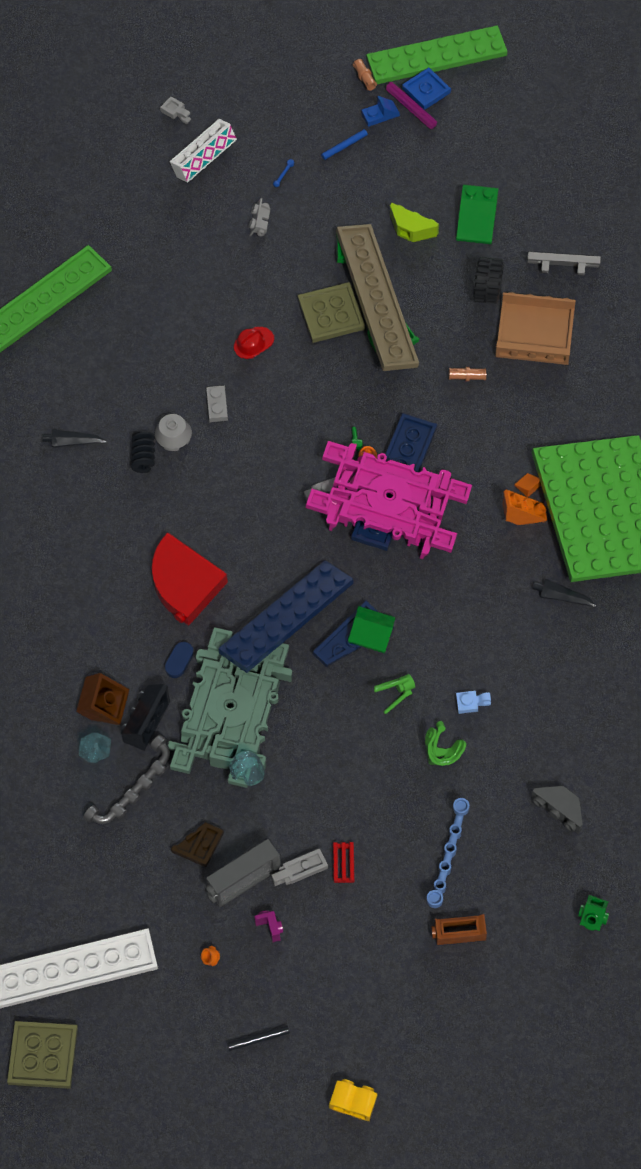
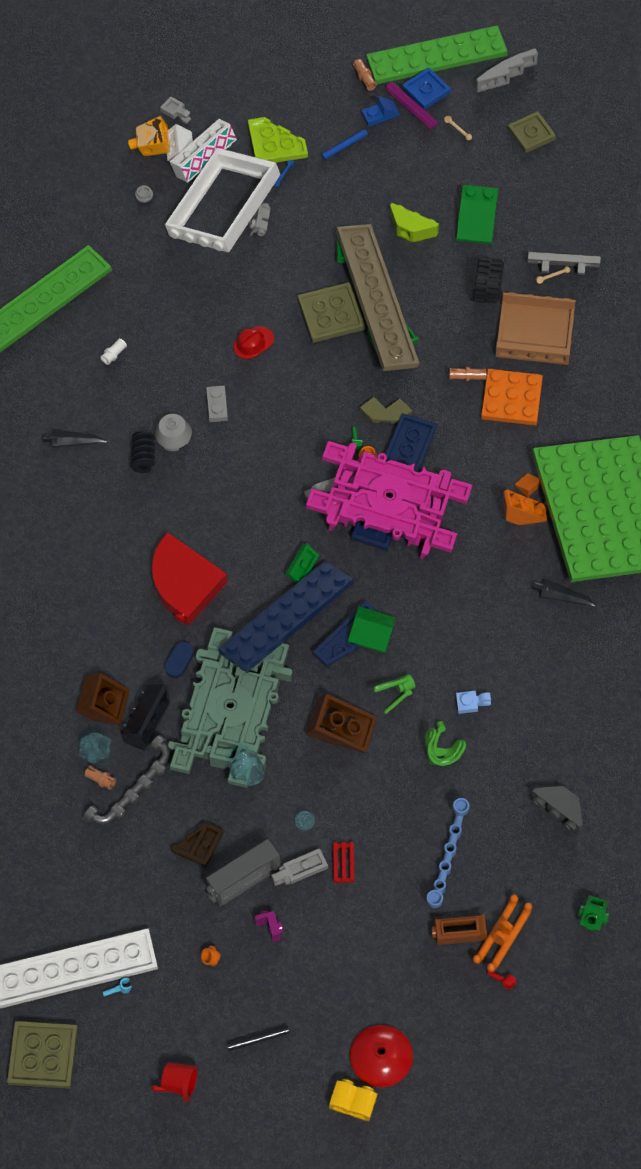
(103, 779): none -> nougat pin
(110, 354): none -> white pin
(119, 988): none -> medium azure hand
(144, 194): none -> light grey plate
(151, 138): none -> light orange torso
(178, 140): none -> white panel
(178, 1080): none -> red hat
(231, 161): none -> white window
(275, 142): none -> lime plate
(302, 563): none -> green plate
(304, 820): none -> clear light blue plate
(340, 724): none -> reddish brown slope
(378, 413): none -> olive tile
(381, 1069): none -> red dish
(448, 119): none -> tan hinge
(502, 72): none -> light grey slope
(503, 934): none -> orange piece
(508, 982): none -> red hand
(512, 397): none -> orange plate
(531, 132): none -> olive tile
(539, 279): none -> tan hinge

